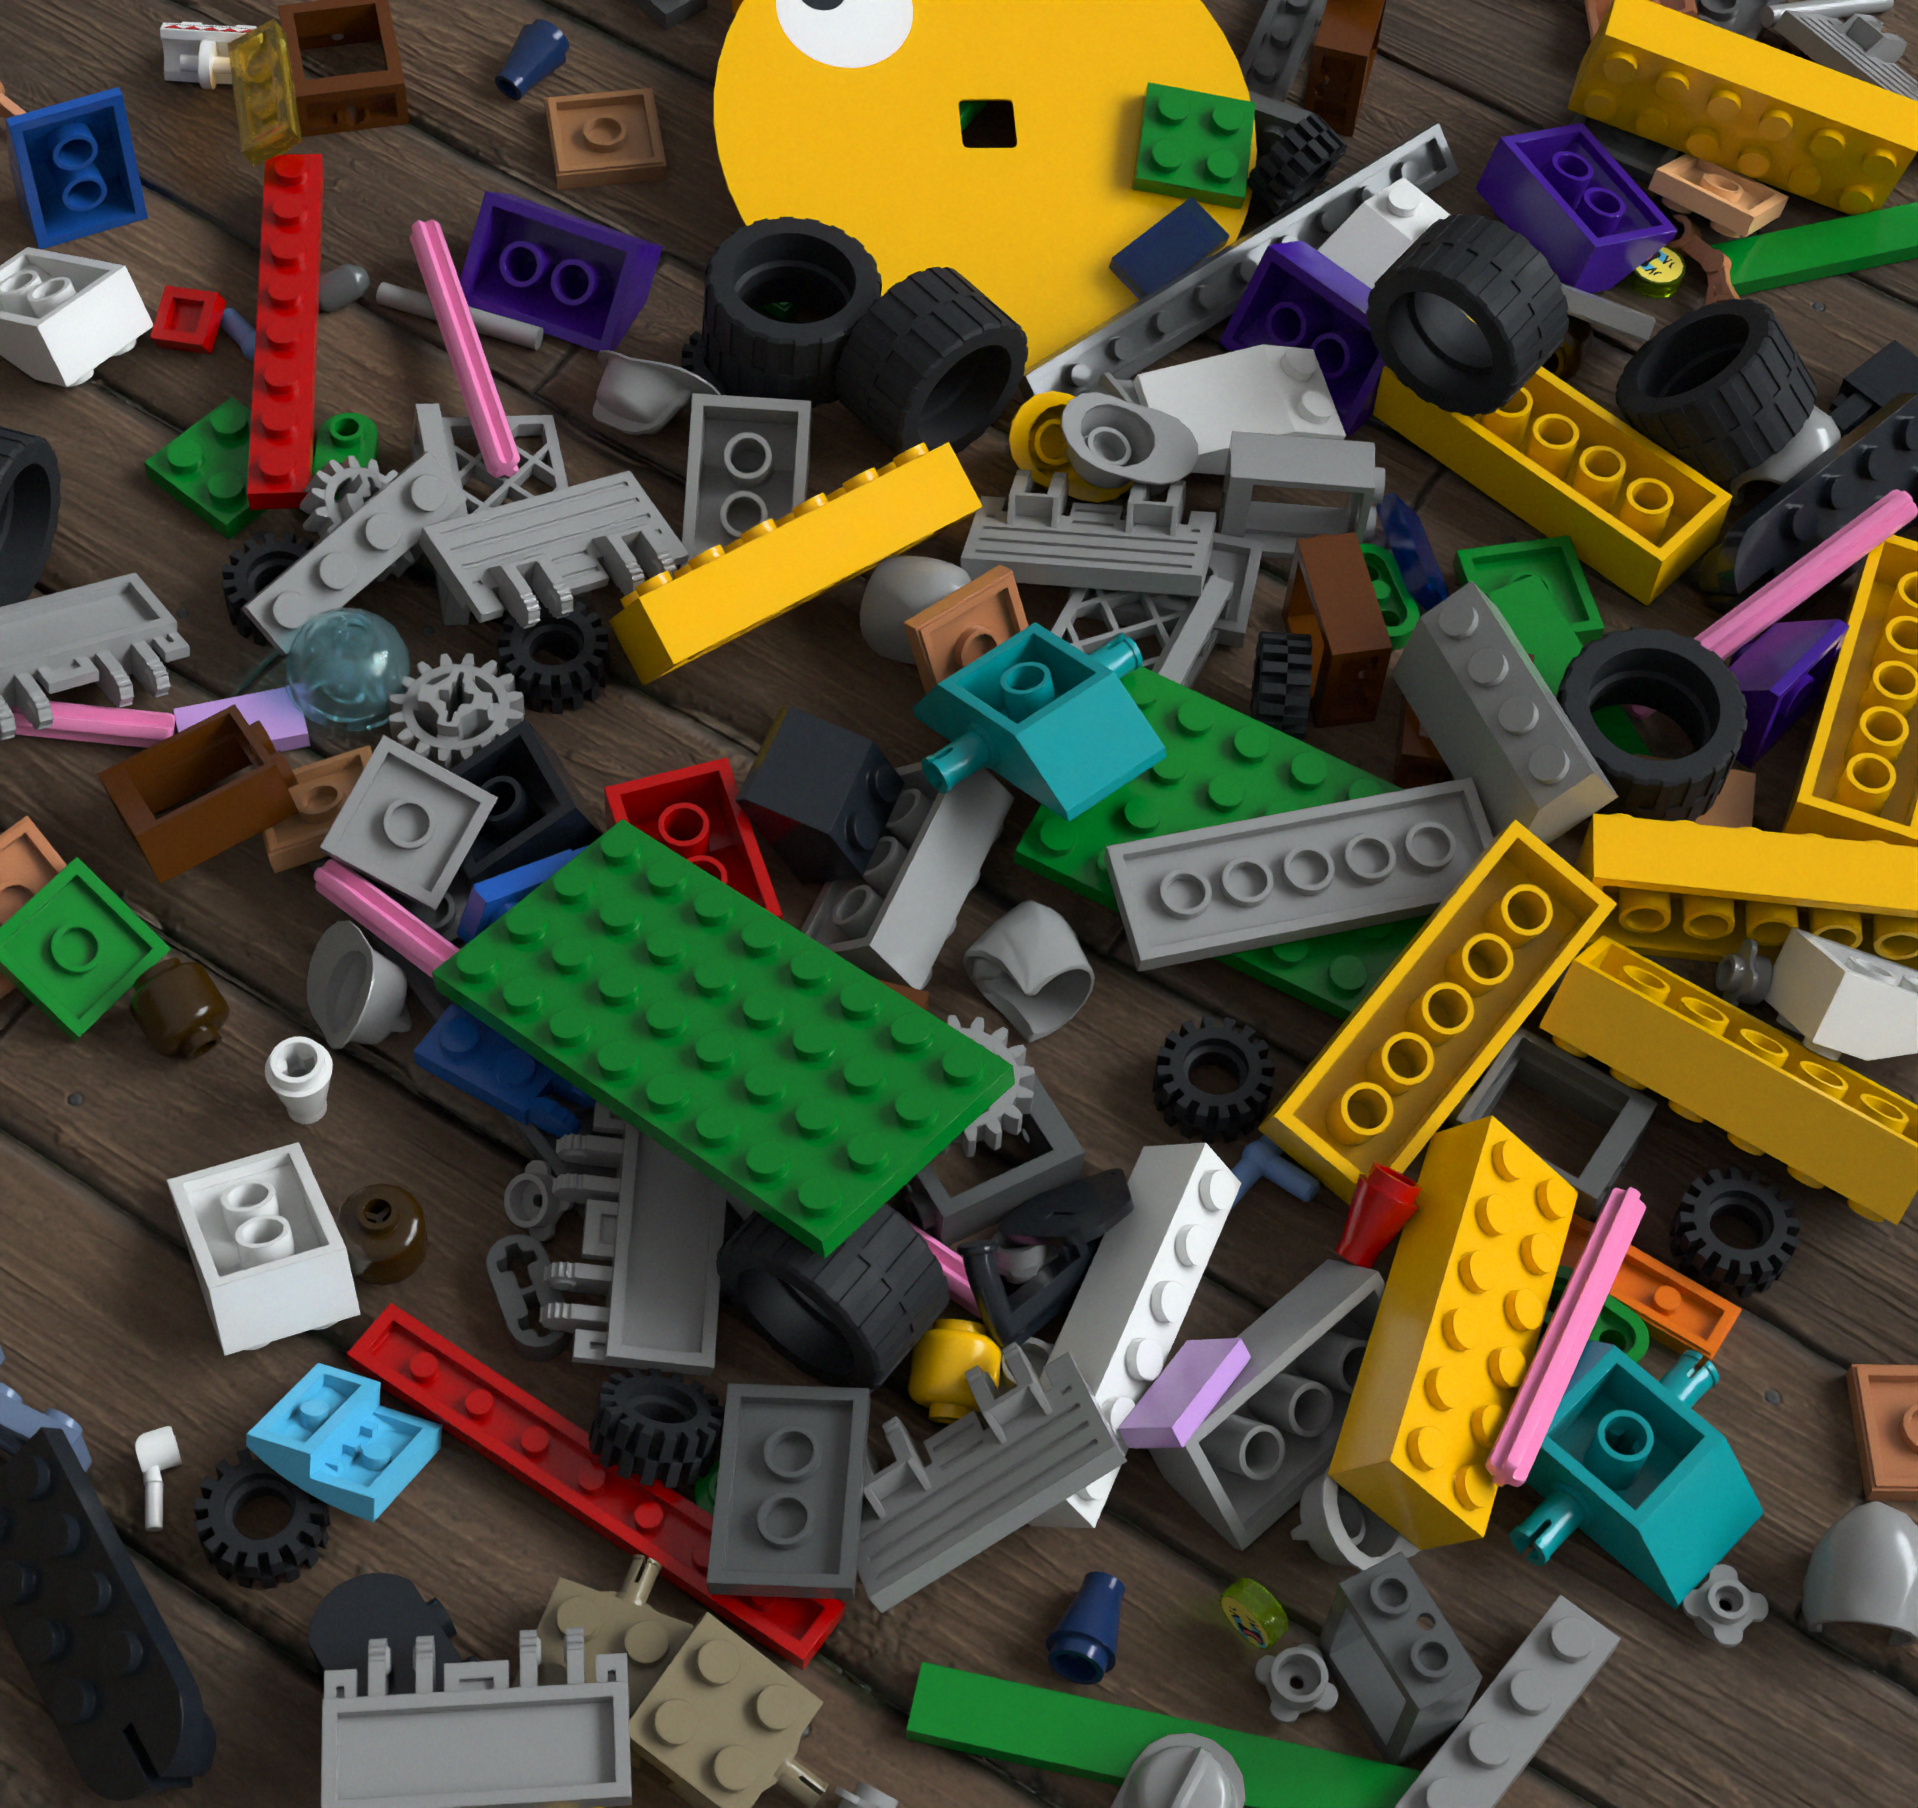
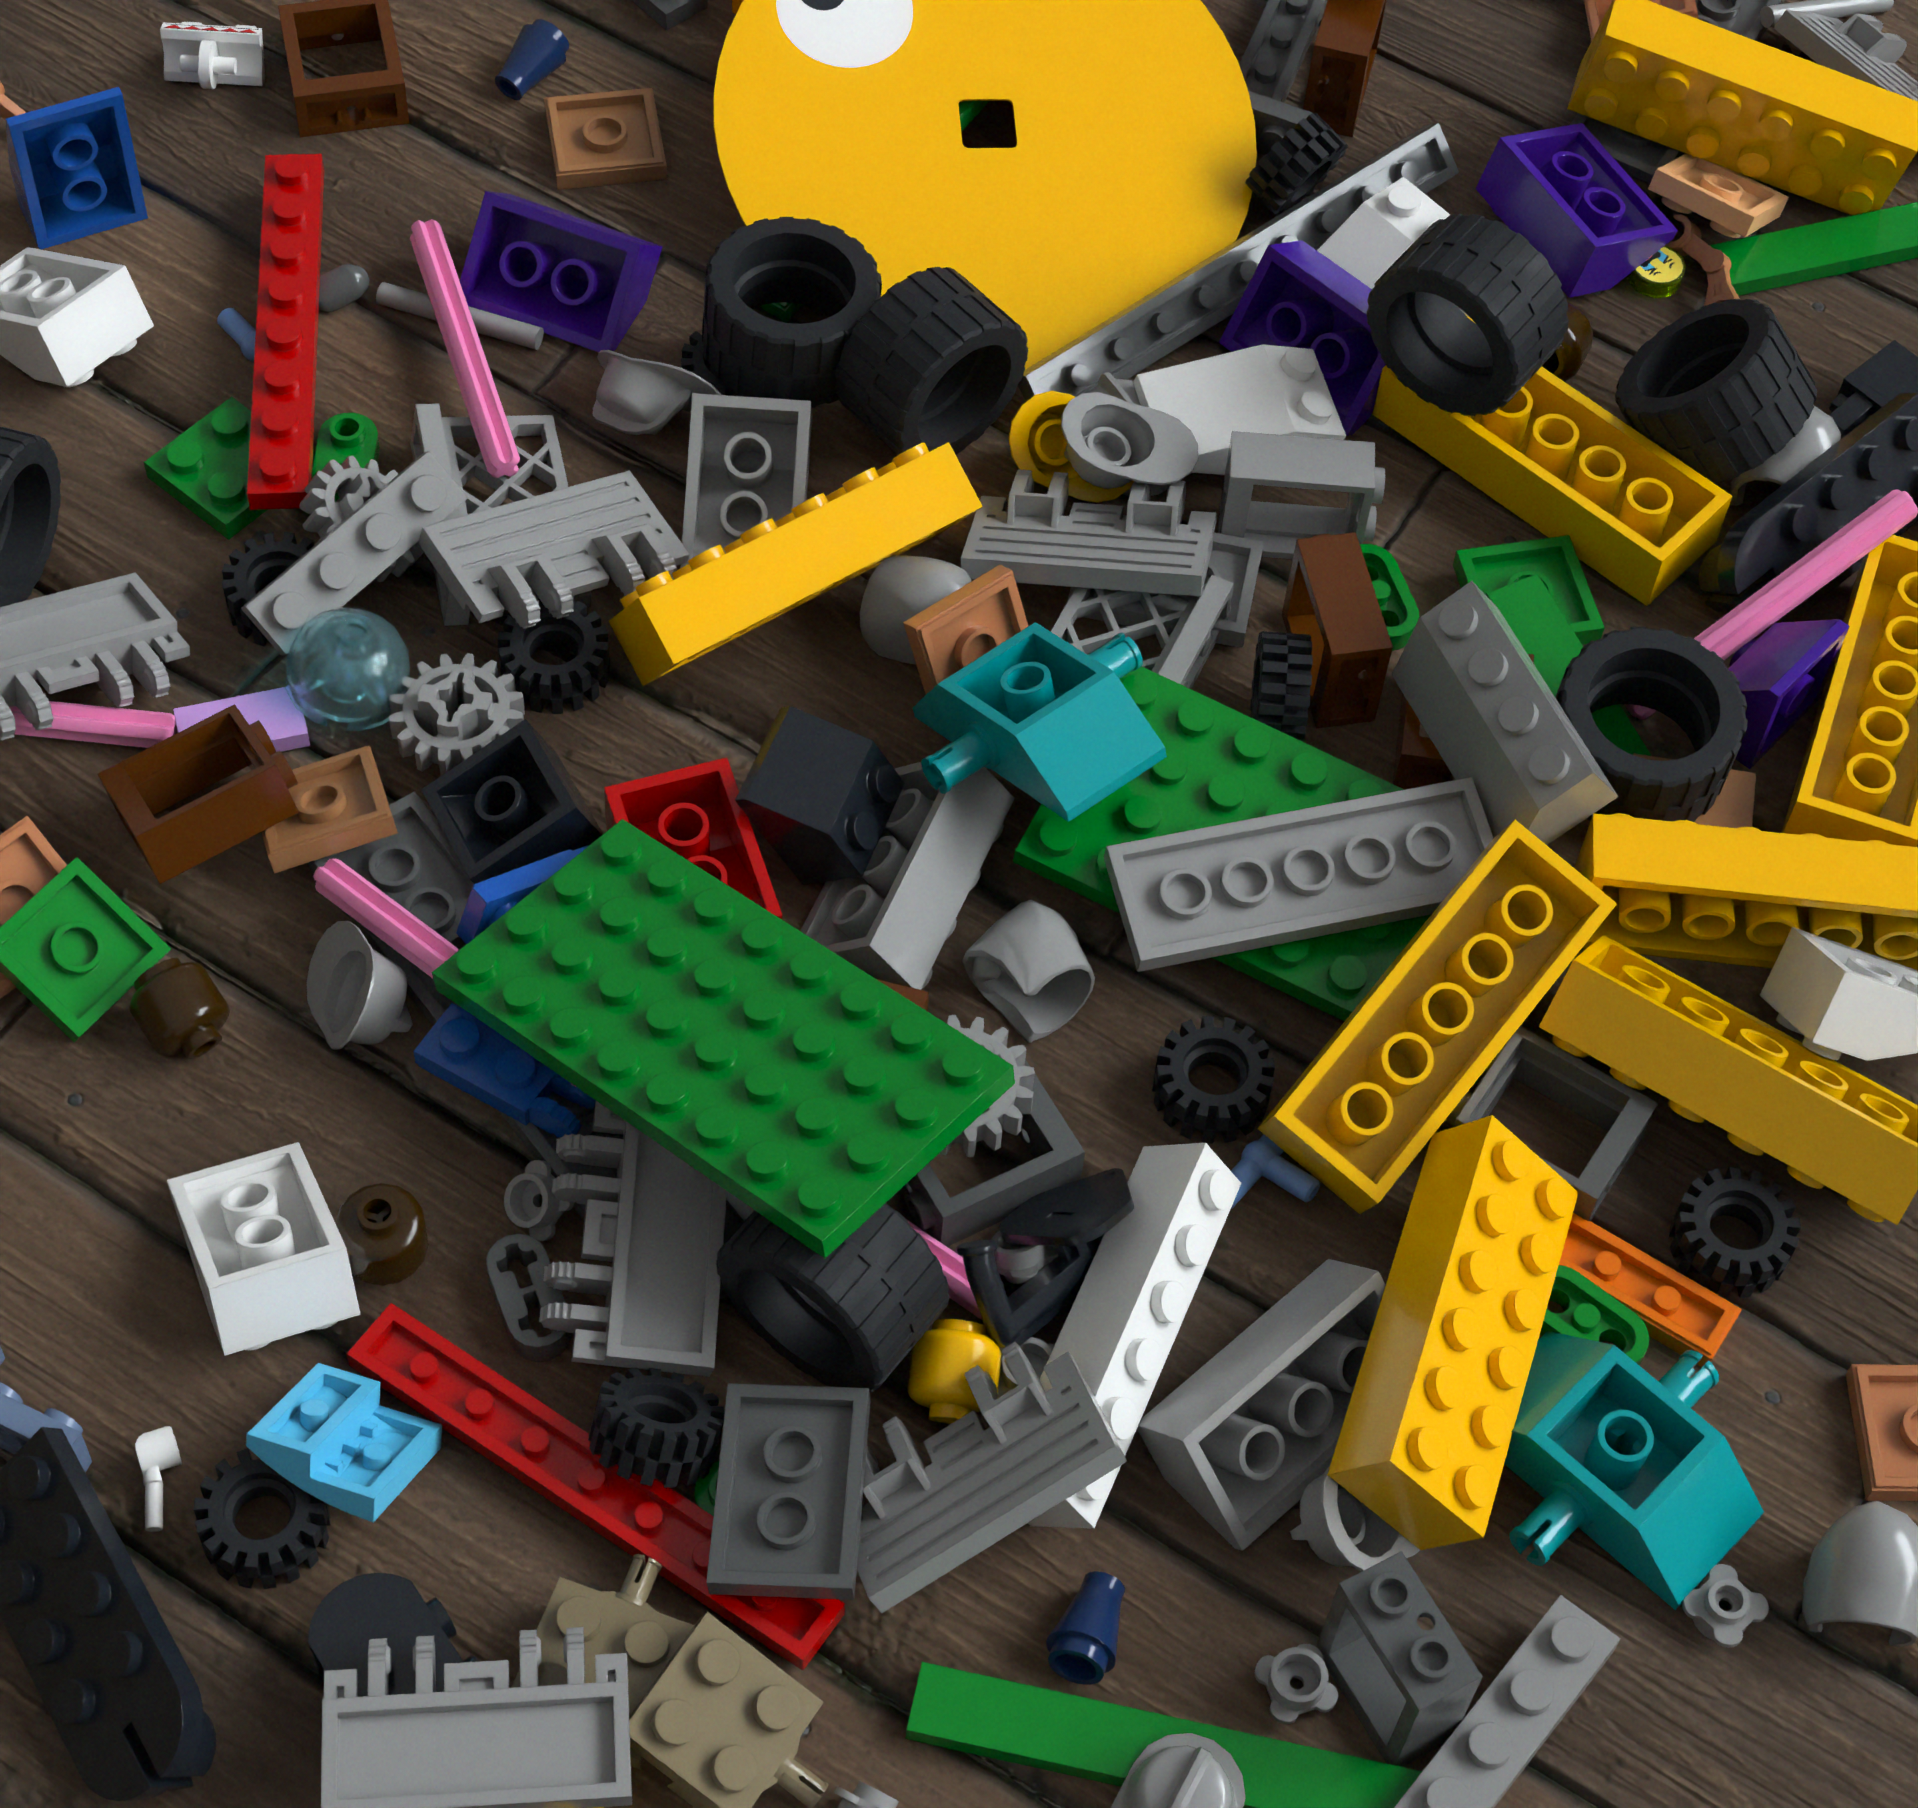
(188, 319): red plate -> none
(264, 93): clear yellow plate -> none
(300, 1076): white cone -> none
(408, 823): light grey plate -> none
(1169, 249): clear blue tile -> none
(1184, 1393): lavender tile -> none
(1194, 145): green plate -> none
(1254, 1613): clear neon green tile -> none
(1377, 1213): red cone -> none
(1412, 552): clear blue tile -> none
(1565, 1339): bright pink axle -> none
(1608, 314): light grey tile -> none
(1744, 975): light grey plate -> none

